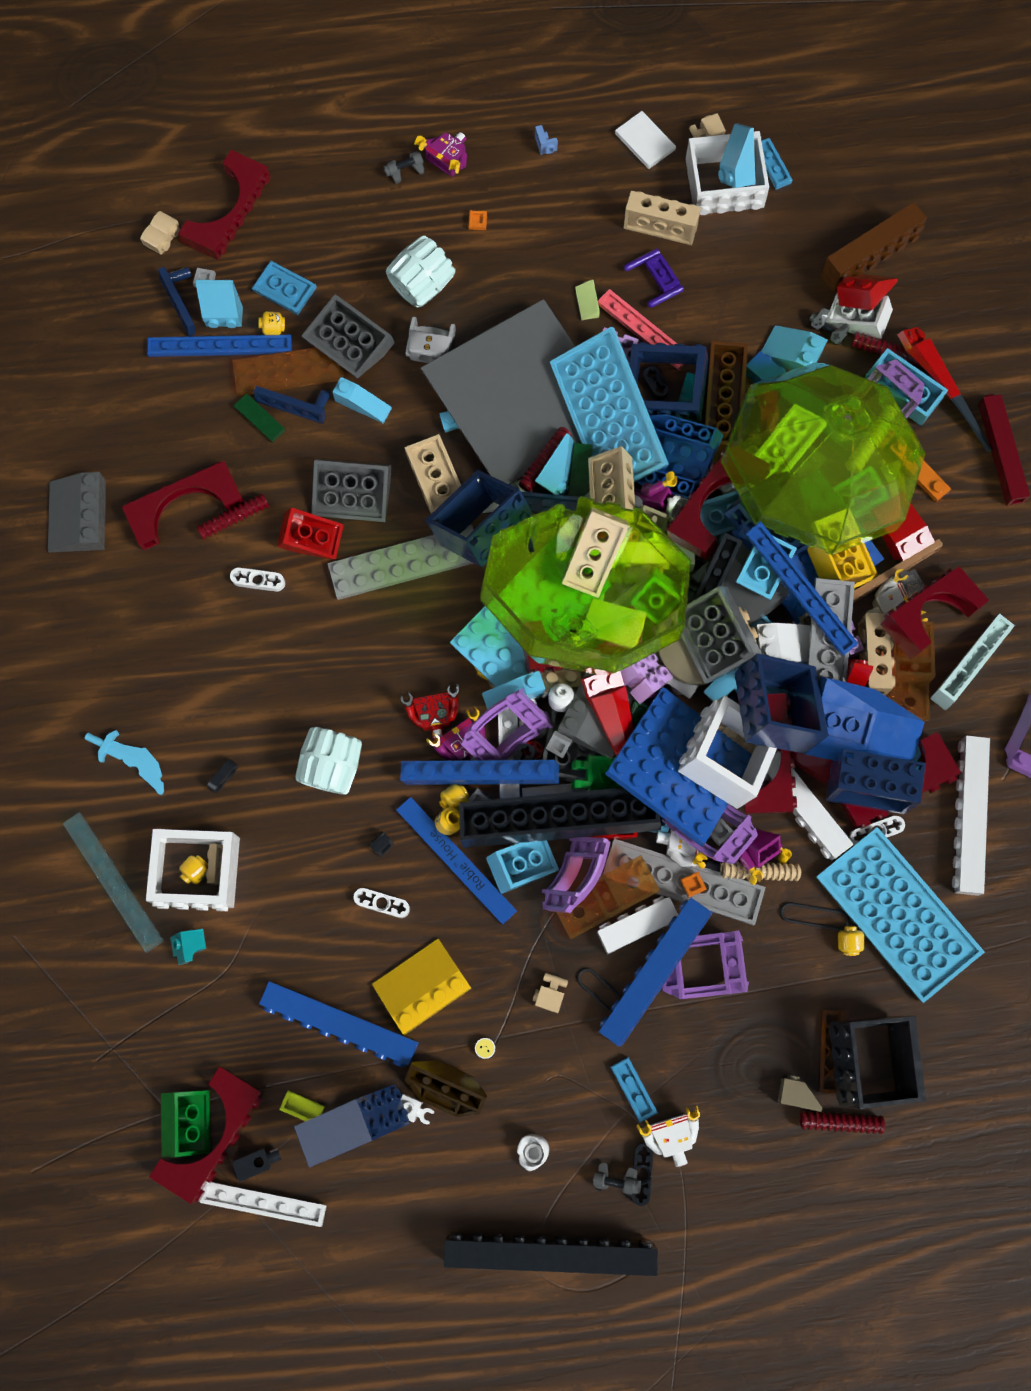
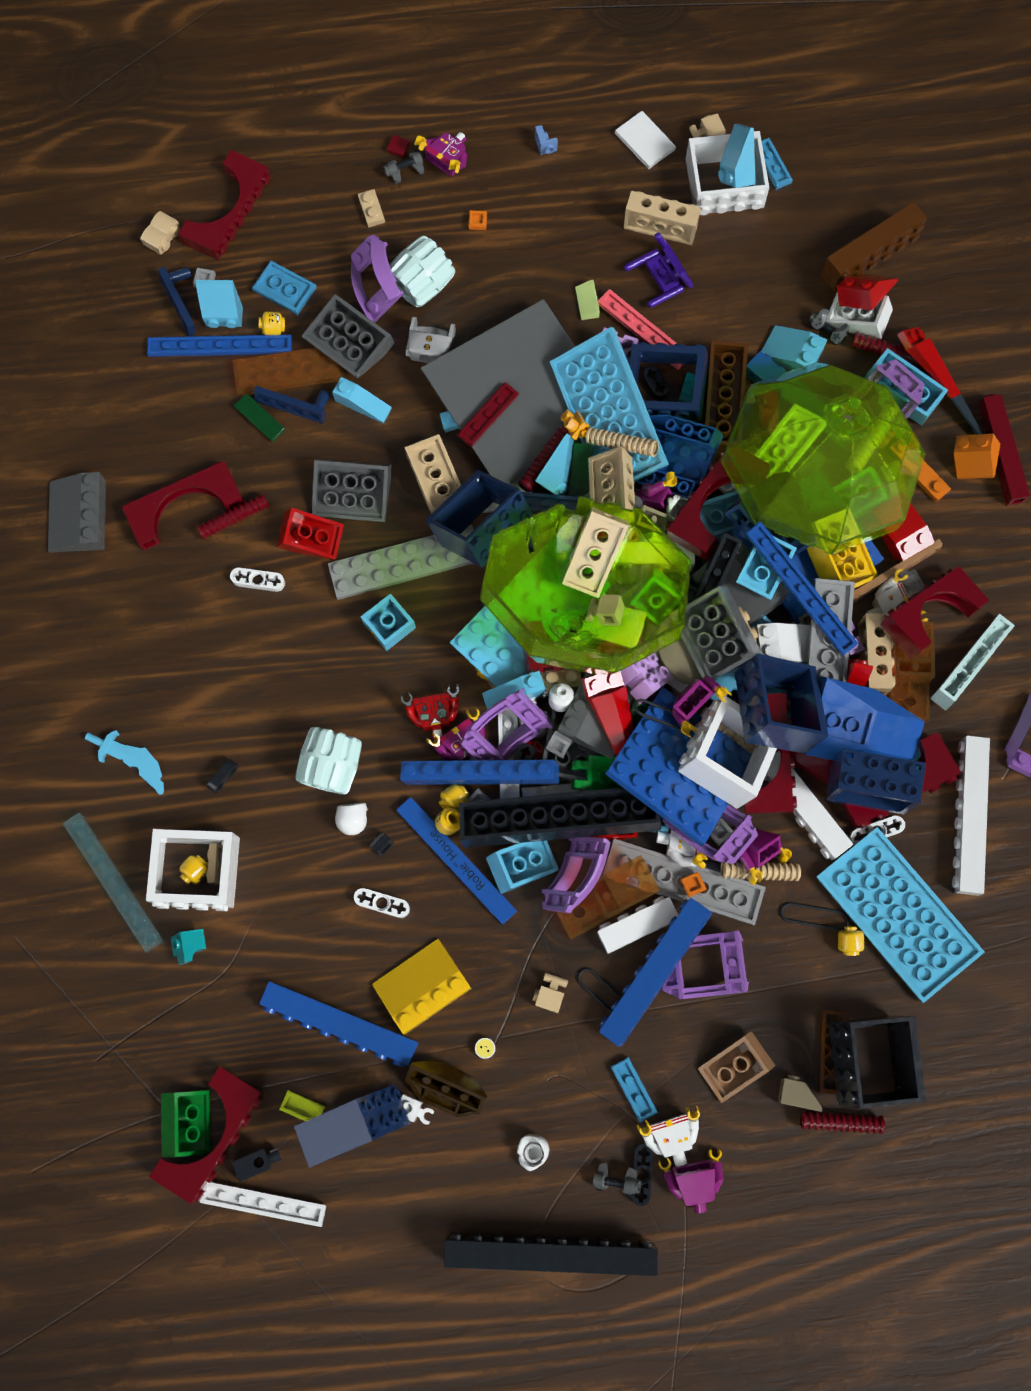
(351, 818): none -> white helmet
(371, 208): none -> tan plate
(374, 251): none -> medium lavender wedge
(388, 622): none -> medium azure brick
(398, 146): none -> dark red tile
(488, 414): none -> dark red tile
(575, 424): none -> light orange hips
(608, 610): none -> tan brick
(629, 443): none -> tan piece
(655, 719): none -> black piece
(671, 258): none -> dark purple plate
(693, 698): none -> magenta torso
(696, 1181): none -> magenta torso
(736, 1067): none -> medium nougat slope
(976, 456): none -> orange slope

